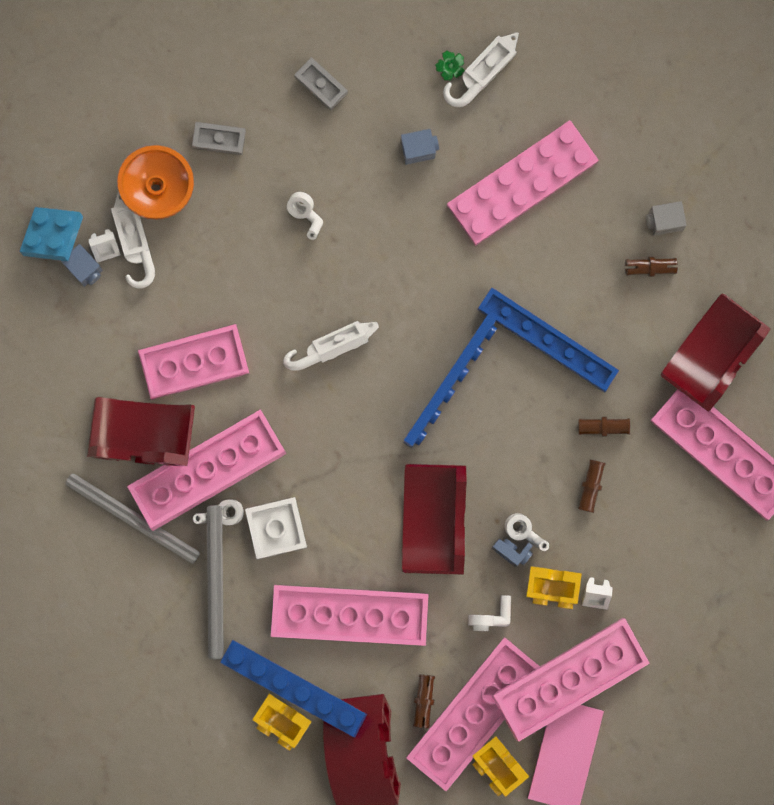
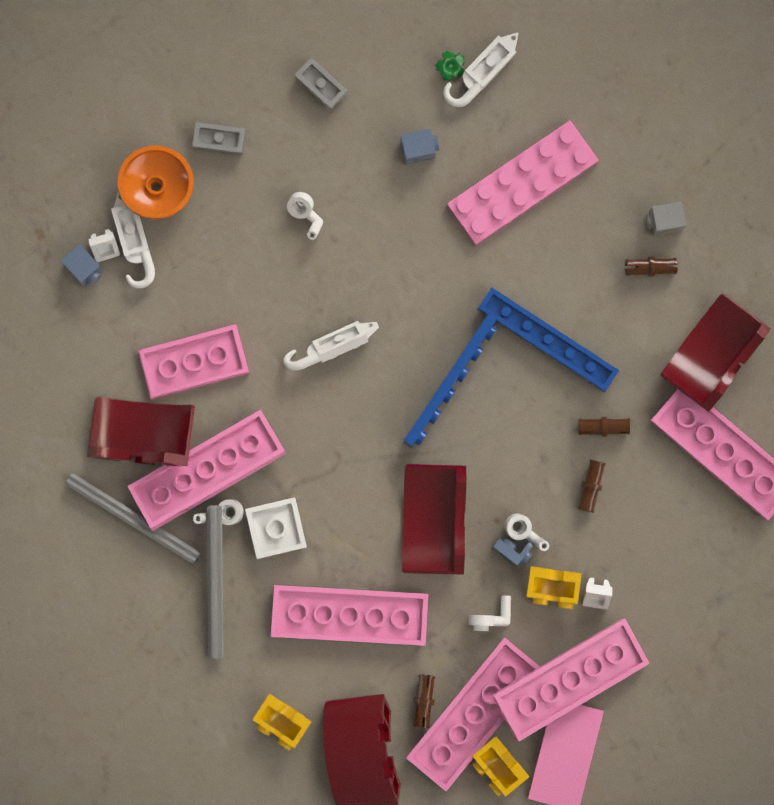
(51, 234): dark azure plate -> none
(293, 688): blue plate -> none

